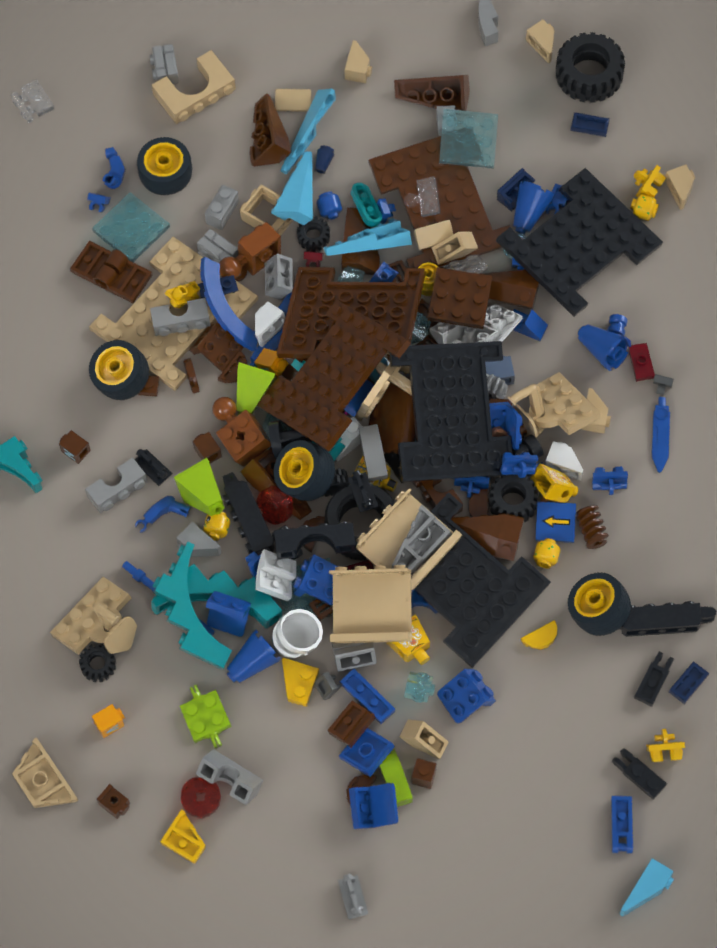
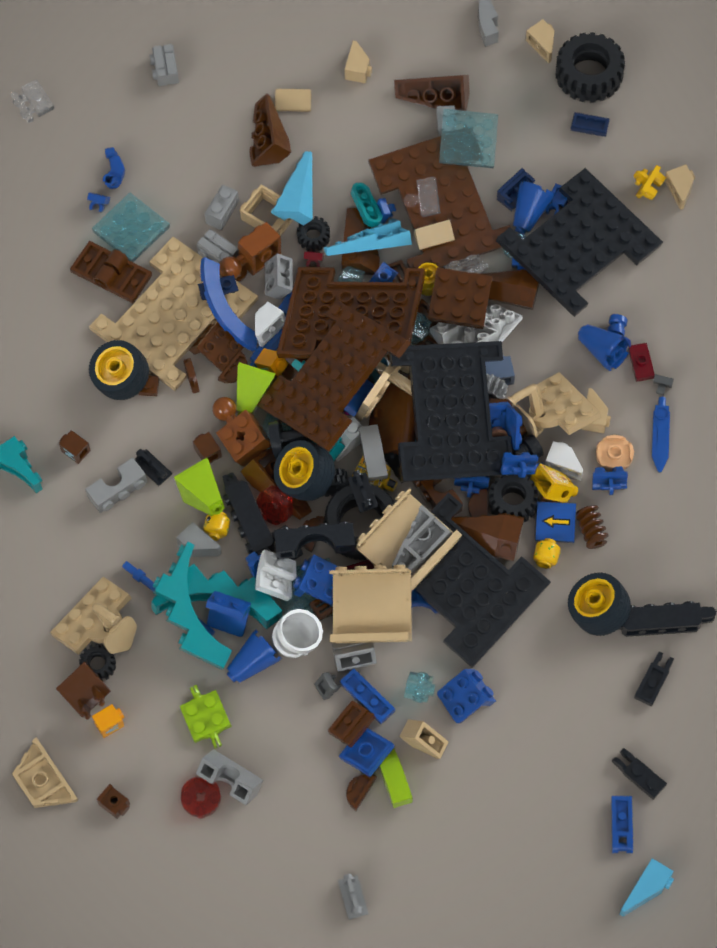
(84, 690): none -> reddish brown plate
(160, 508): blue arm -> none
(164, 166): wheel -> none
(166, 323): light grey arch -> none
(181, 105): tan arch -> none
(182, 294): yellow hips -> none
(183, 838): yellow wing -> none
(299, 681): yellow wing -> none
(307, 132): medium azure wedge -> none
(324, 158): dark blue cone -> none
(329, 205): blue head -> none
(373, 806): blue bracket -> none
(416, 648): yellow torso -> none
(424, 773): reddish brown brick -> none
(454, 247): tan slope -> none
(531, 325): blue slope -> none
(542, 637): yellow tile -> none
(614, 452): none -> light nougat tile
(644, 207): yellow head -> none
(674, 747): yellow hips -> none
(688, 682): dark blue plate -> none

